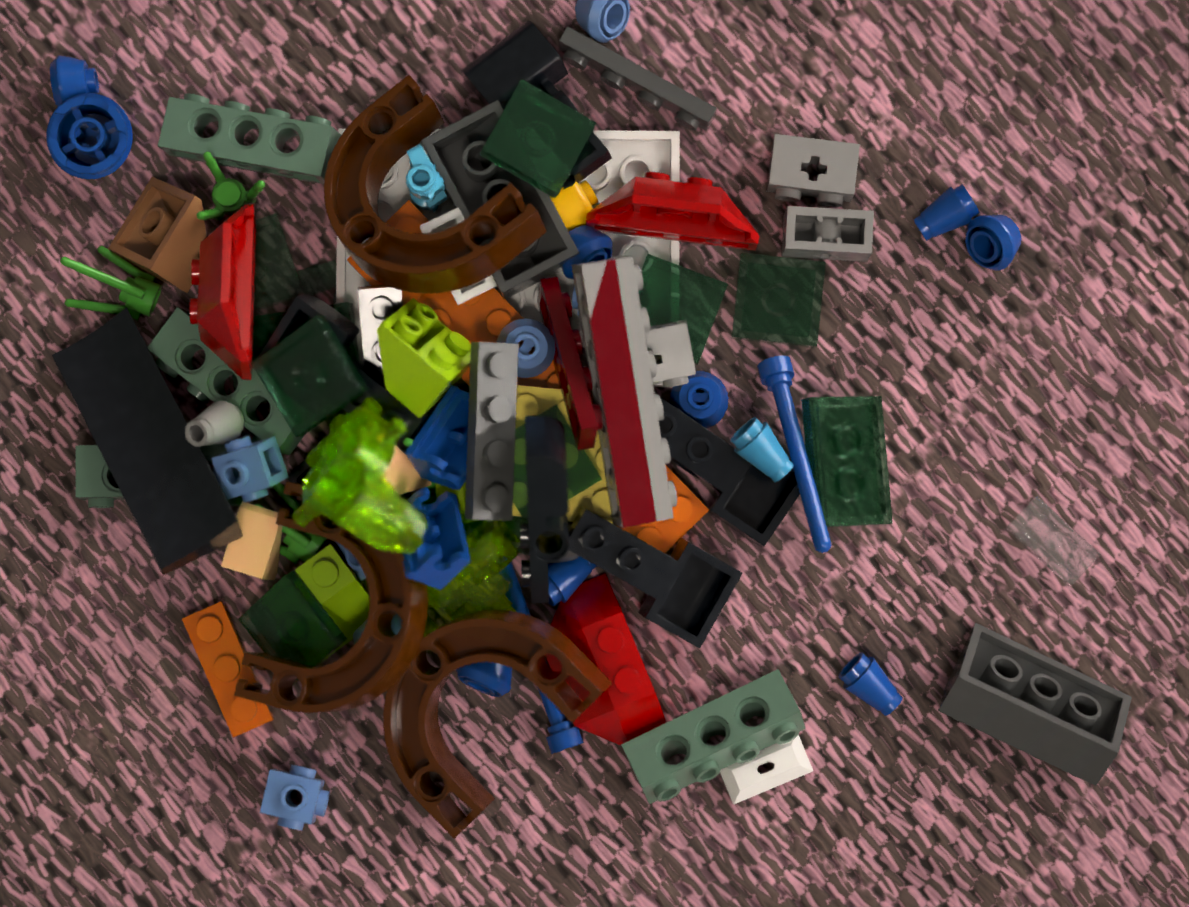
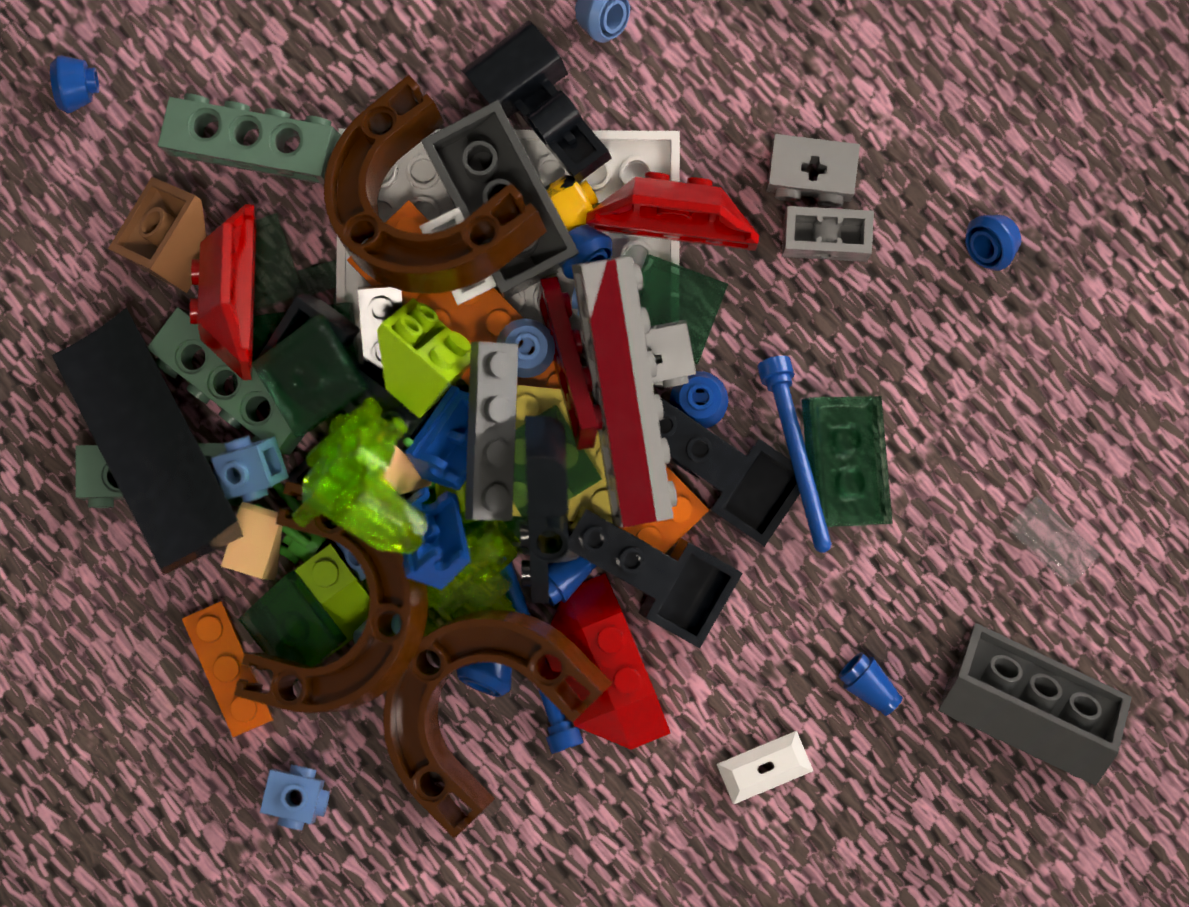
(89, 136): blue cone -> none
(138, 294): bright green plant -> none
(215, 425): light grey cone -> none
(228, 193): bright green plant -> none
(424, 181): medium azure piece -> none
(538, 138): clear green tile -> none
(621, 72): dark grey plate -> none
(725, 717): sand green brick -> none
(761, 448): dark azure cone -> none
(778, 300): clear green tile -> none
(947, 213): blue cone -> none

